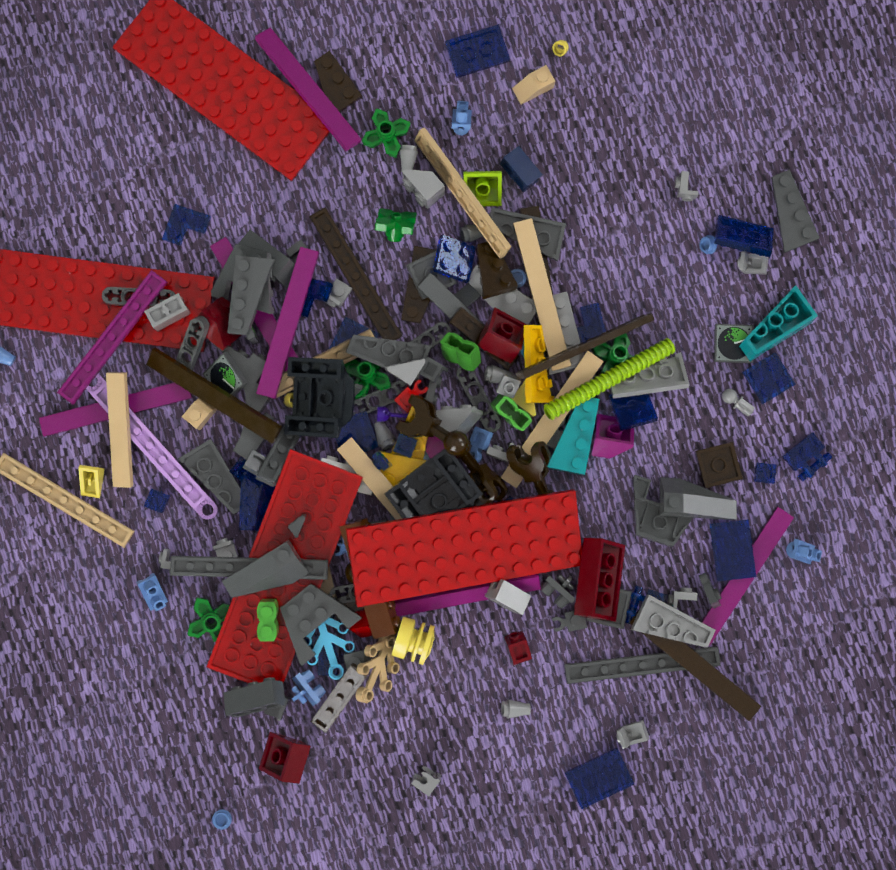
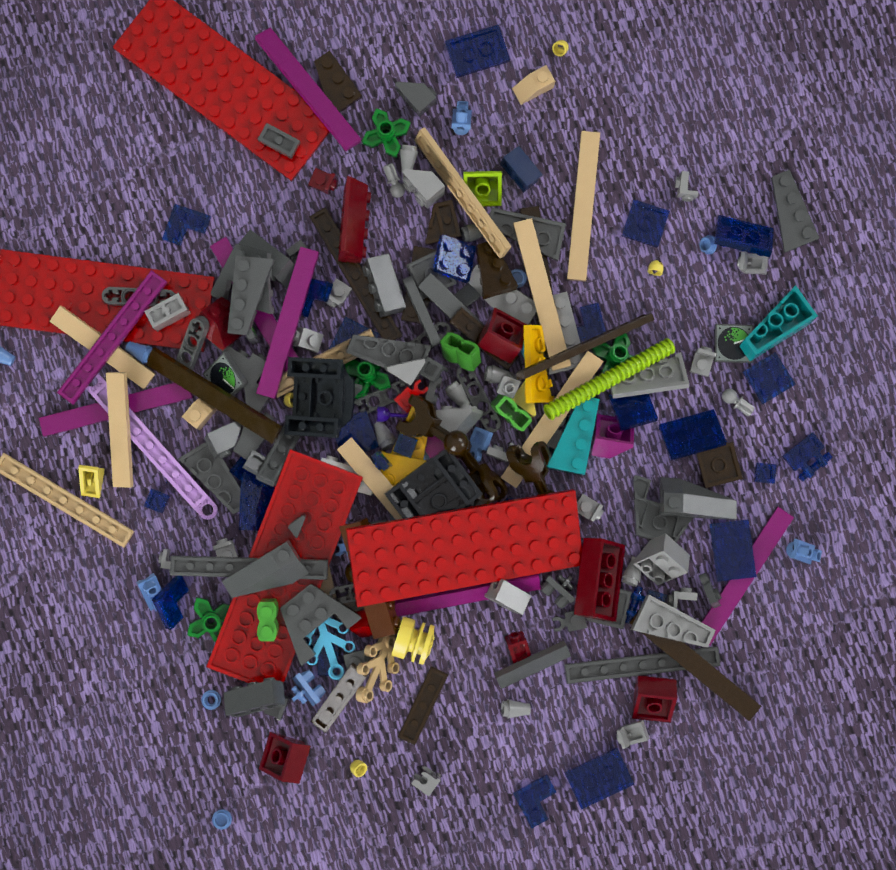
(88, 336): none -> tan tile
(139, 351): none -> medium blue cone
(167, 599): none -> clear blue plate
(205, 702): none -> medium blue plate
(223, 439): none -> slope
(279, 140): none -> dark grey plate
(307, 339): none -> light grey bracket
(323, 181): none -> dark red bracket
(353, 221): none -> dark red slope
(358, 768): none -> light yellow hinge
(383, 285): none -> brick
(395, 223): green plant -> none
(397, 189): none -> light grey axle
(417, 96): none -> dark grey slope
(421, 311): none -> dark grey beam
(422, 705): none -> dark brown tile
(442, 222): none -> dark brown wing
(457, 394): none -> light grey cone
(530, 797): none -> clear blue plate
(532, 664): none -> dark grey tile
(583, 206): none -> tan tile
(589, 508): none -> light grey bracket
(632, 574): none -> light grey cone
(645, 223): none -> clear blue plate
(654, 698): none -> dark red slope
(657, 266): none -> light yellow hinge
(662, 560): none -> light grey slope
(692, 434): none -> clear blue plate
(702, 361): none -> light grey bracket

